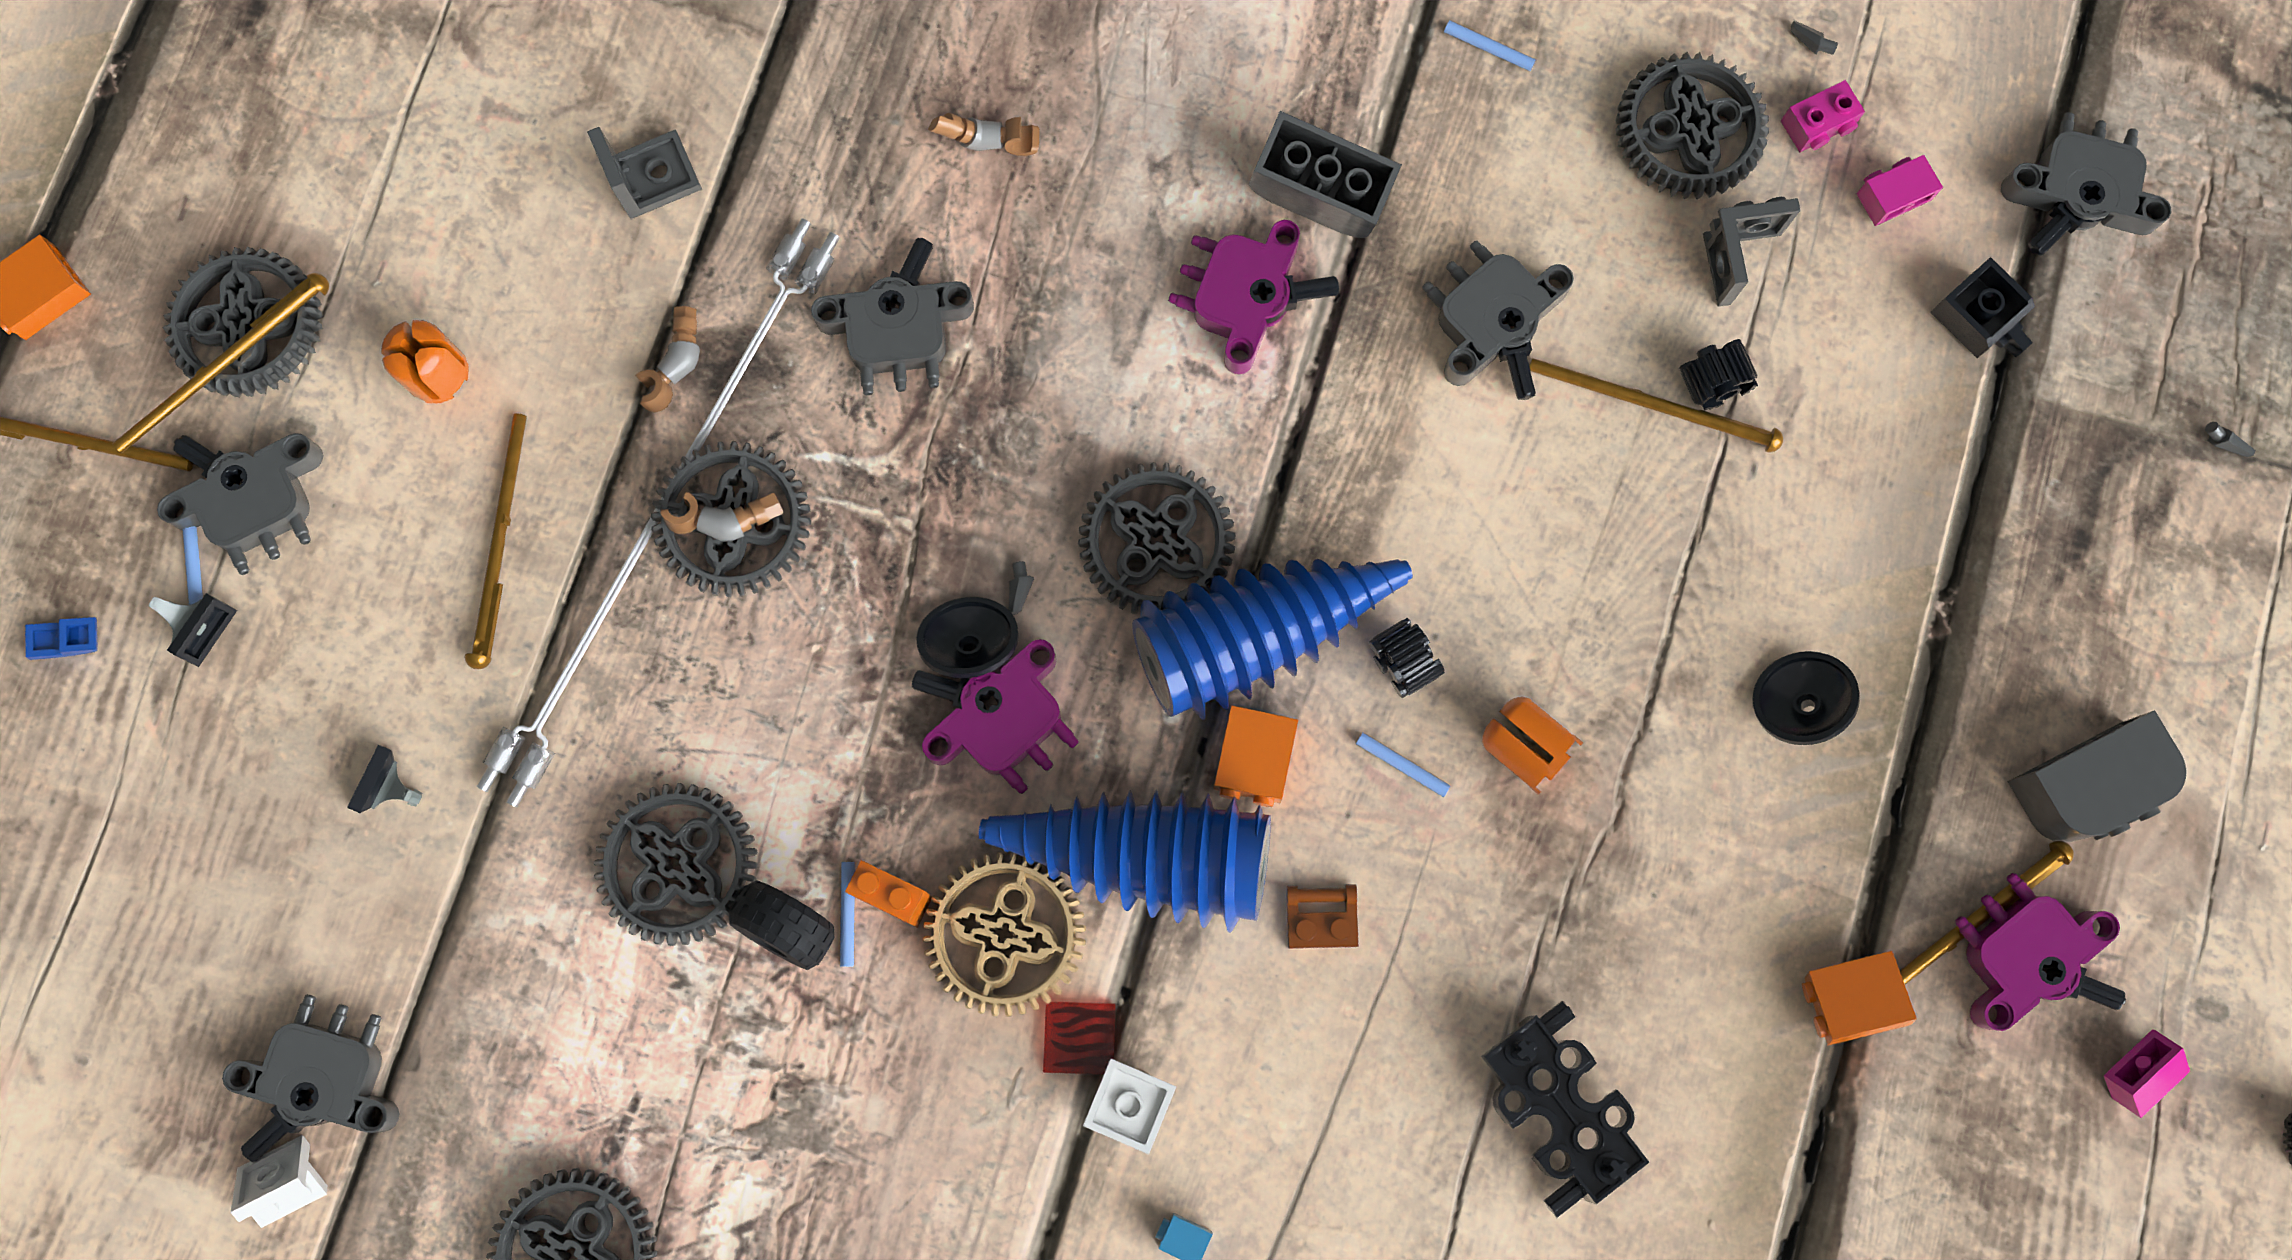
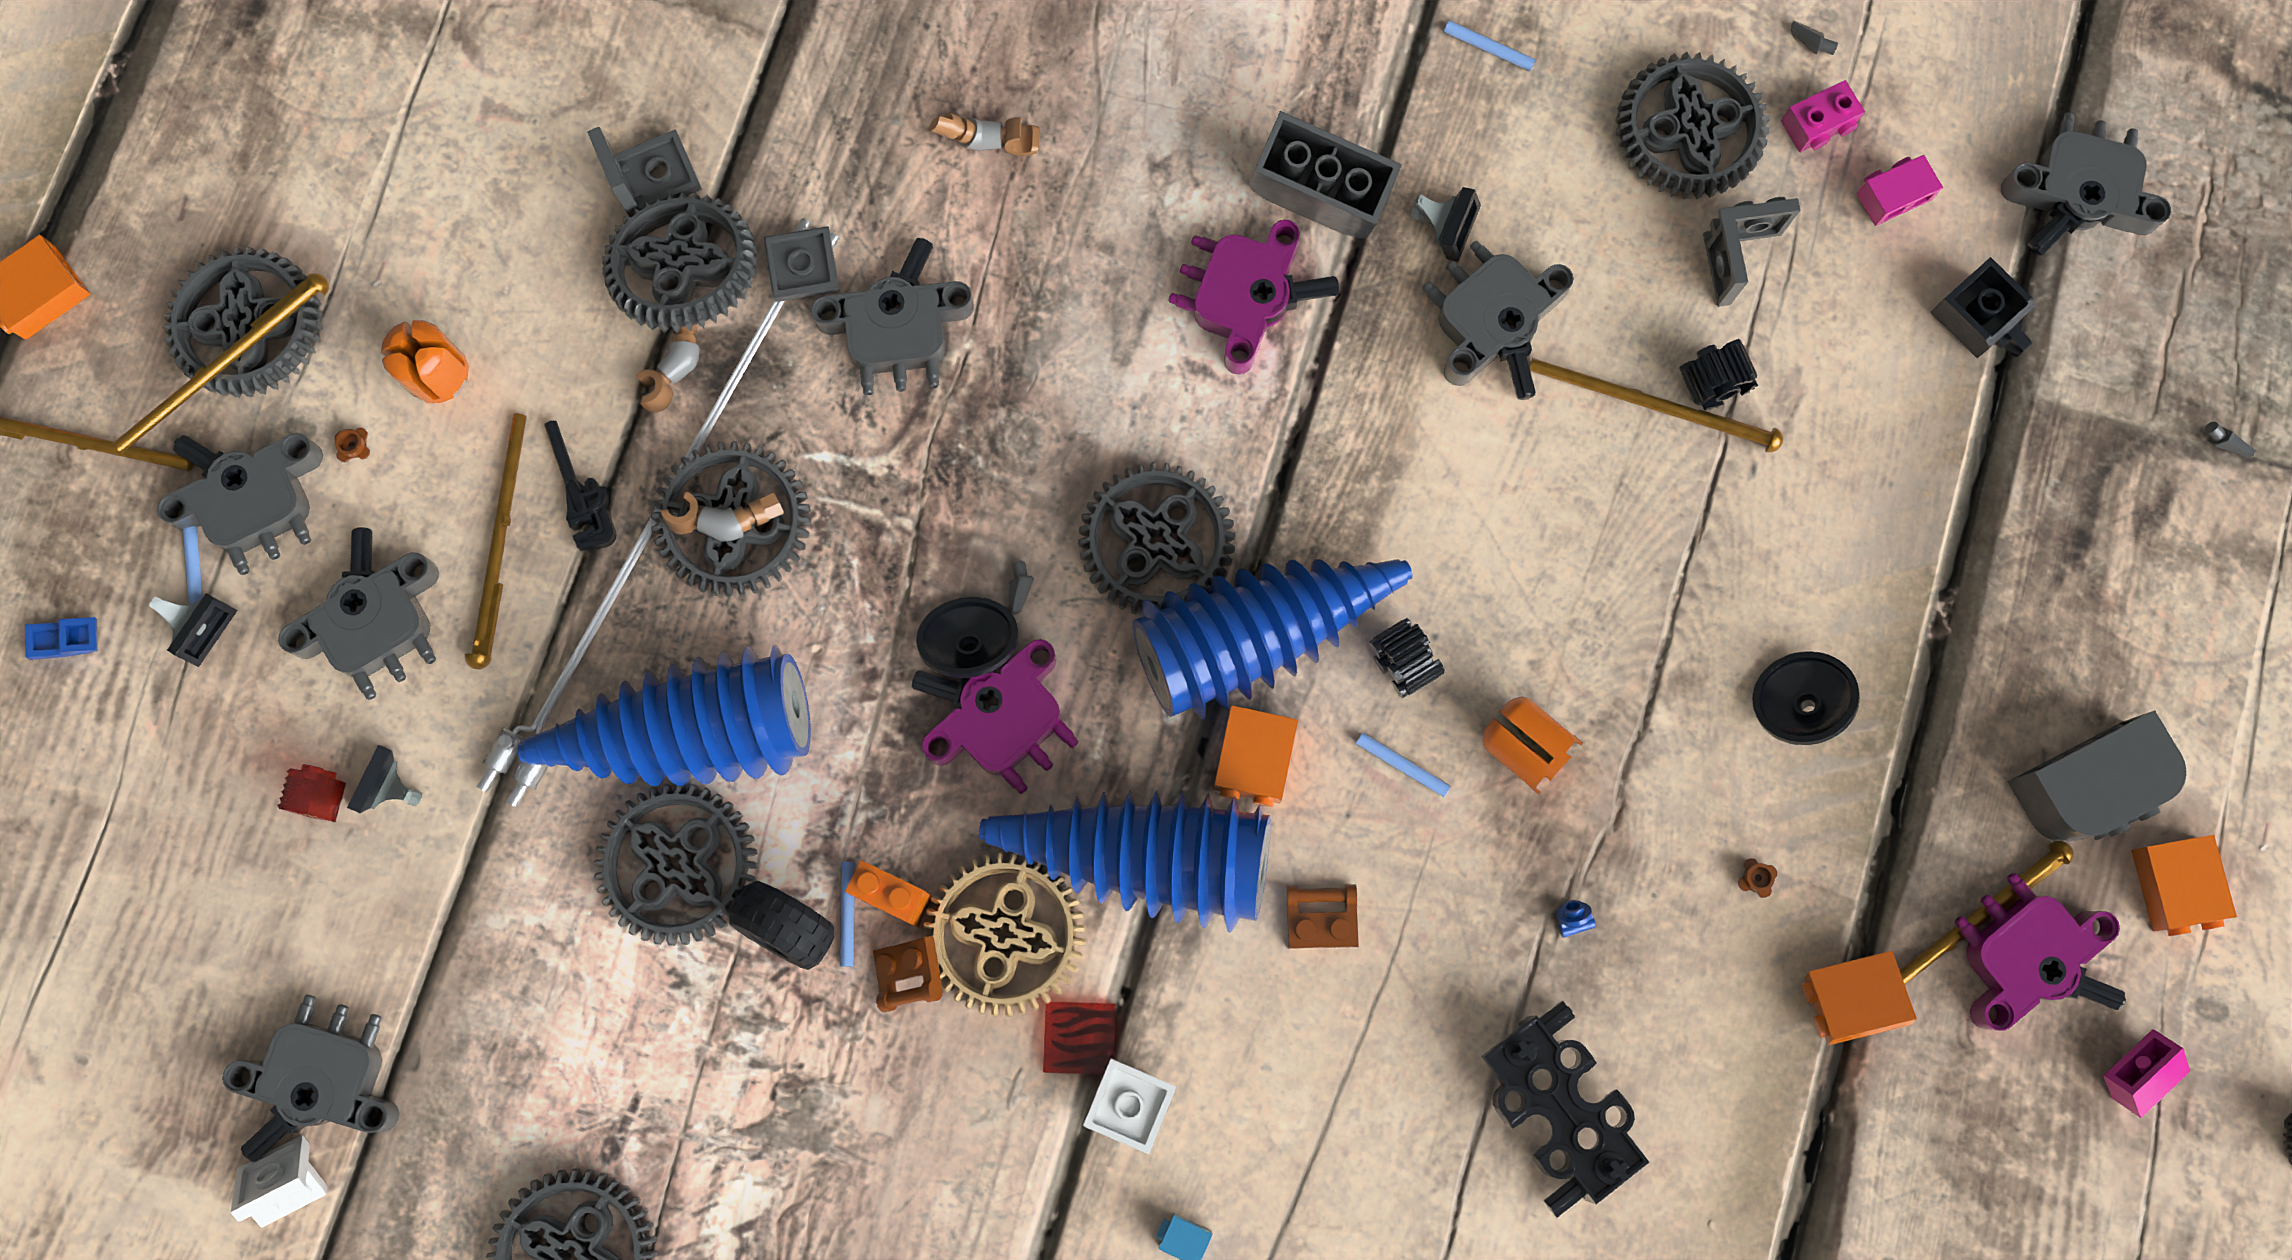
(312, 793): none -> clear red brick
(345, 438): none -> dark orange plate
(380, 629): none -> piece
(583, 501): none -> black piece
(679, 262): none -> dark grey gear
(688, 725): none -> blue cone
(801, 264): none -> dark grey tile
(907, 962): none -> dark orange plate
(1450, 219): none -> black piece
(1574, 918): none -> blue plate
(1767, 874): none -> dark orange plate
(2184, 885): none -> orange brick

